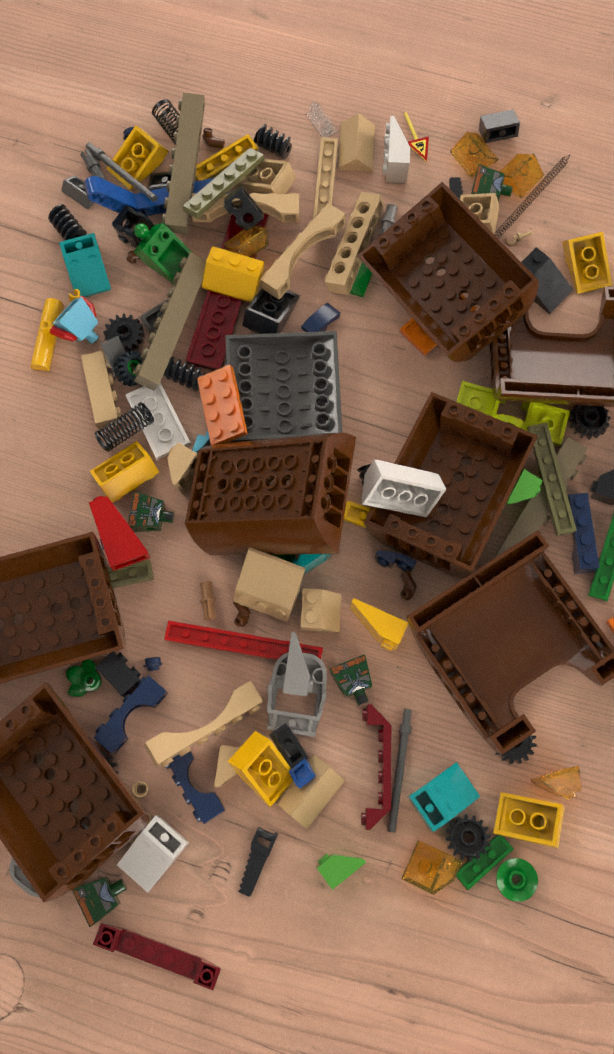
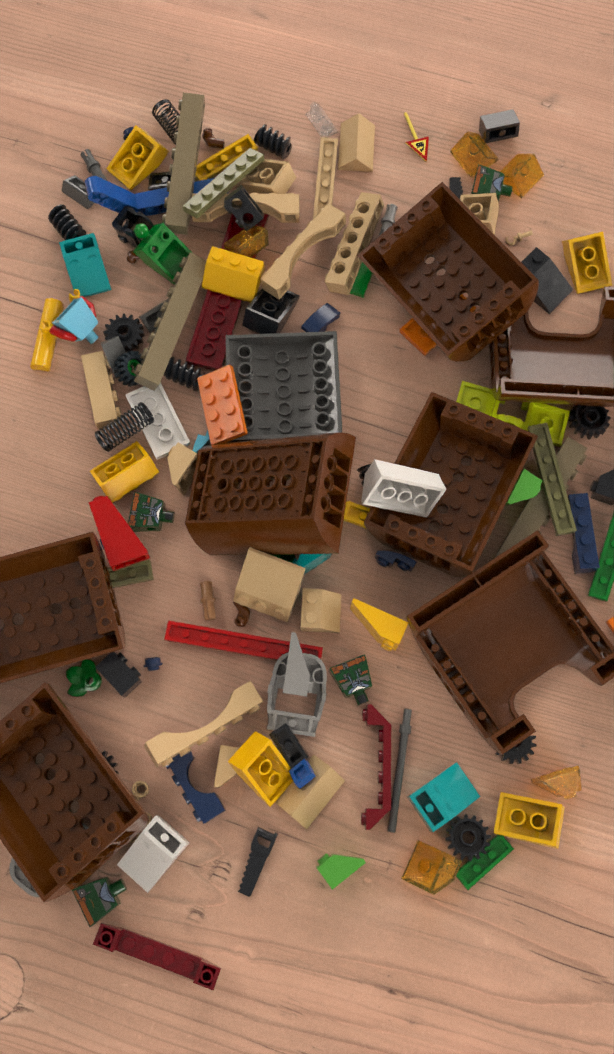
(100, 155): dark grey bar -> none
(113, 734): dark blue arch -> none
(396, 153): white slope -> none
(409, 587): reddish brown arm -> none
(527, 879): green dish -> none
(529, 196): dark brown piece -> none

